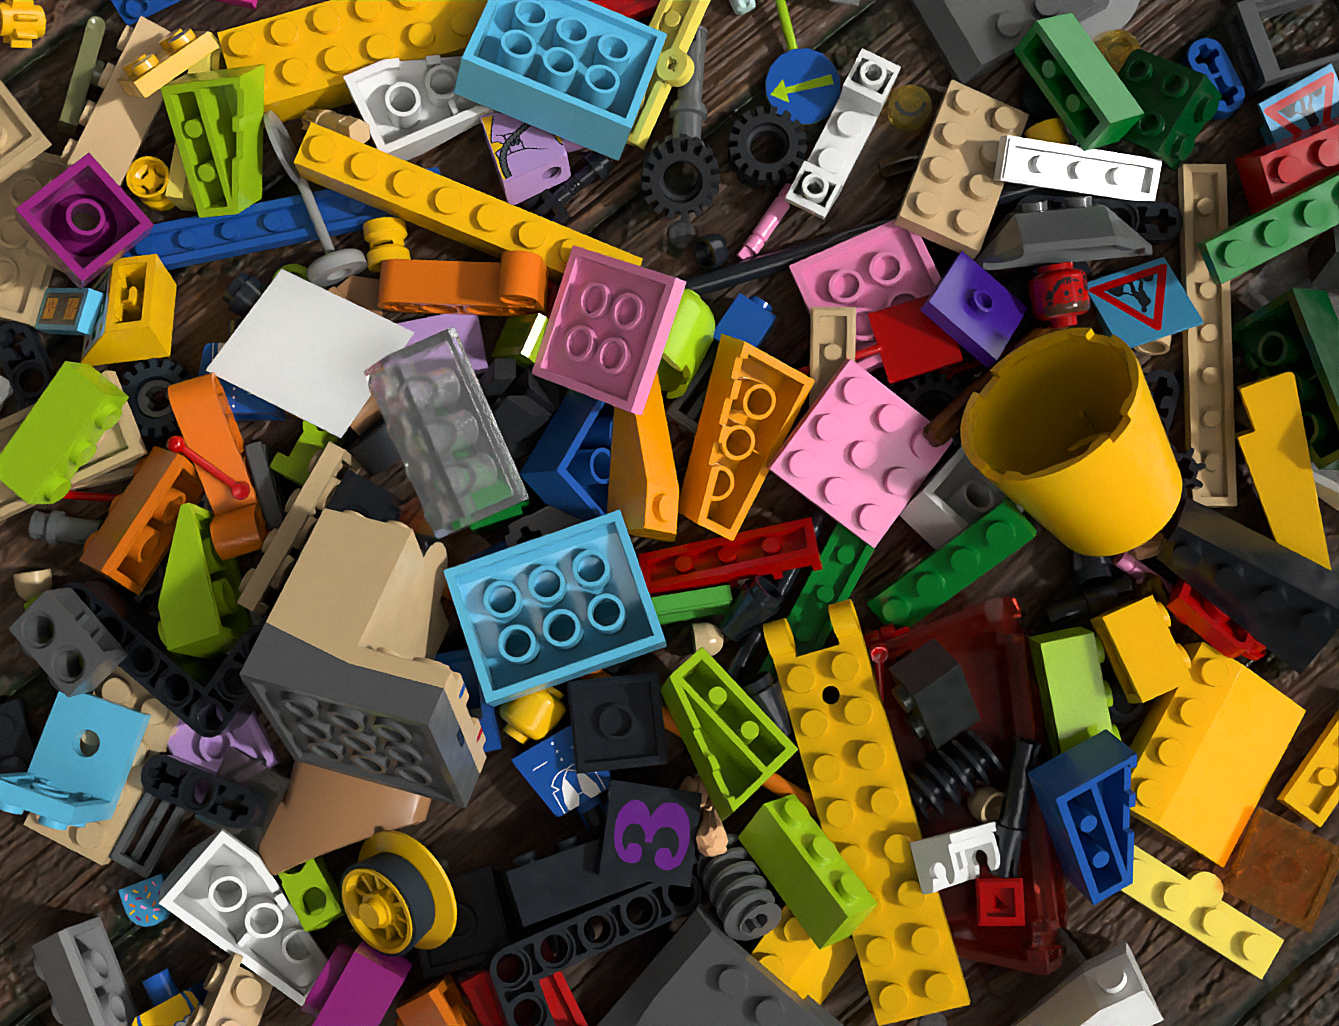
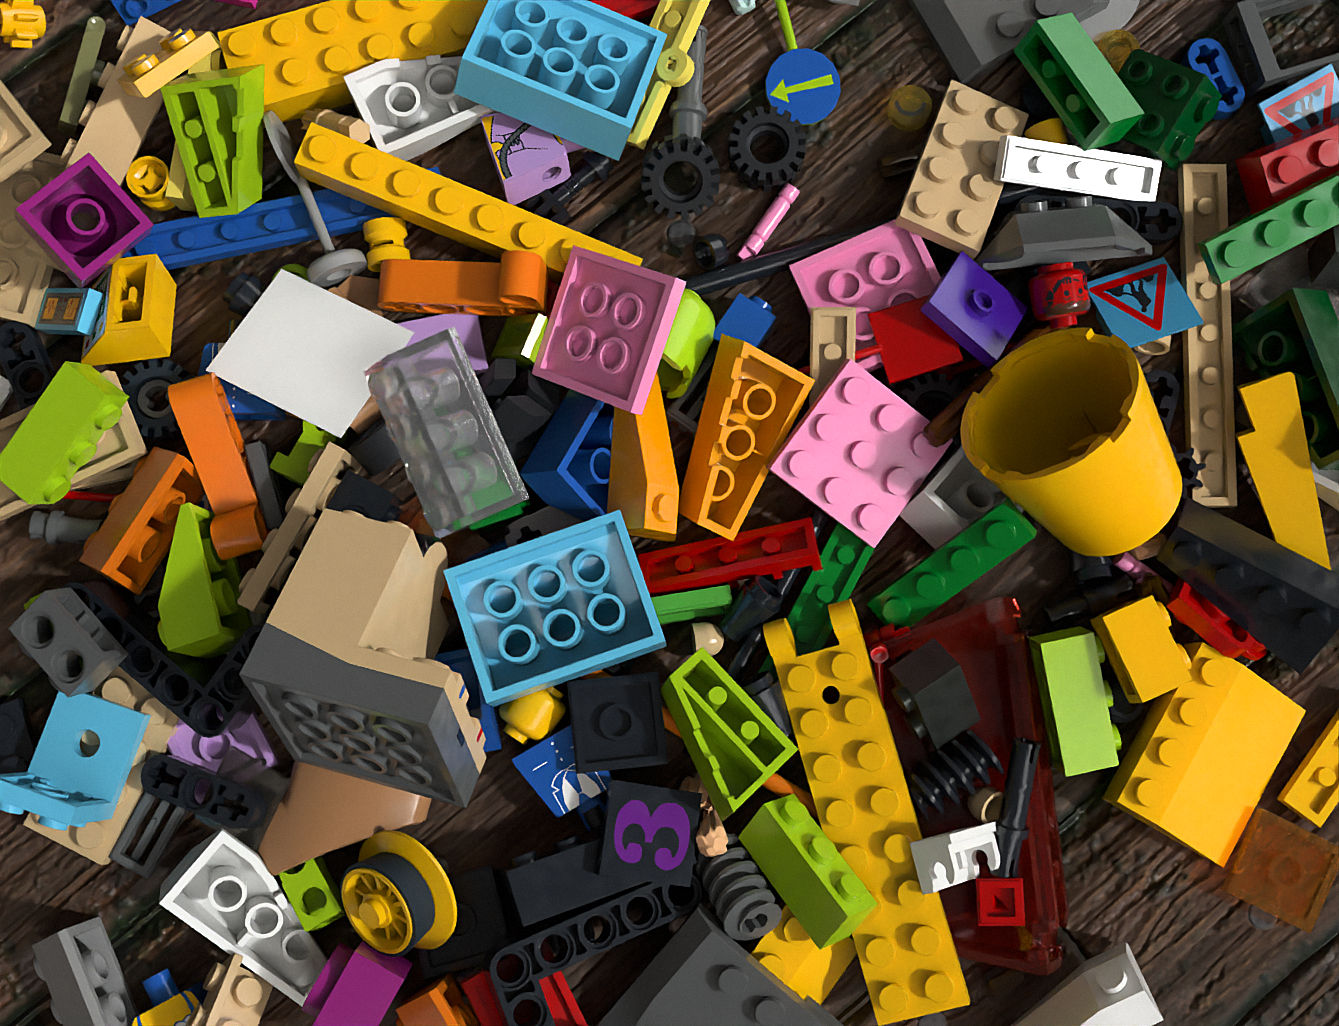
(32, 583): tan hinge -> none
(142, 901): dark azure tile -> none
(239, 490): red hinge -> none
(844, 134): white slope -> none
(1088, 813): blue wedge -> none
(1198, 909): light yellow hinge -> none

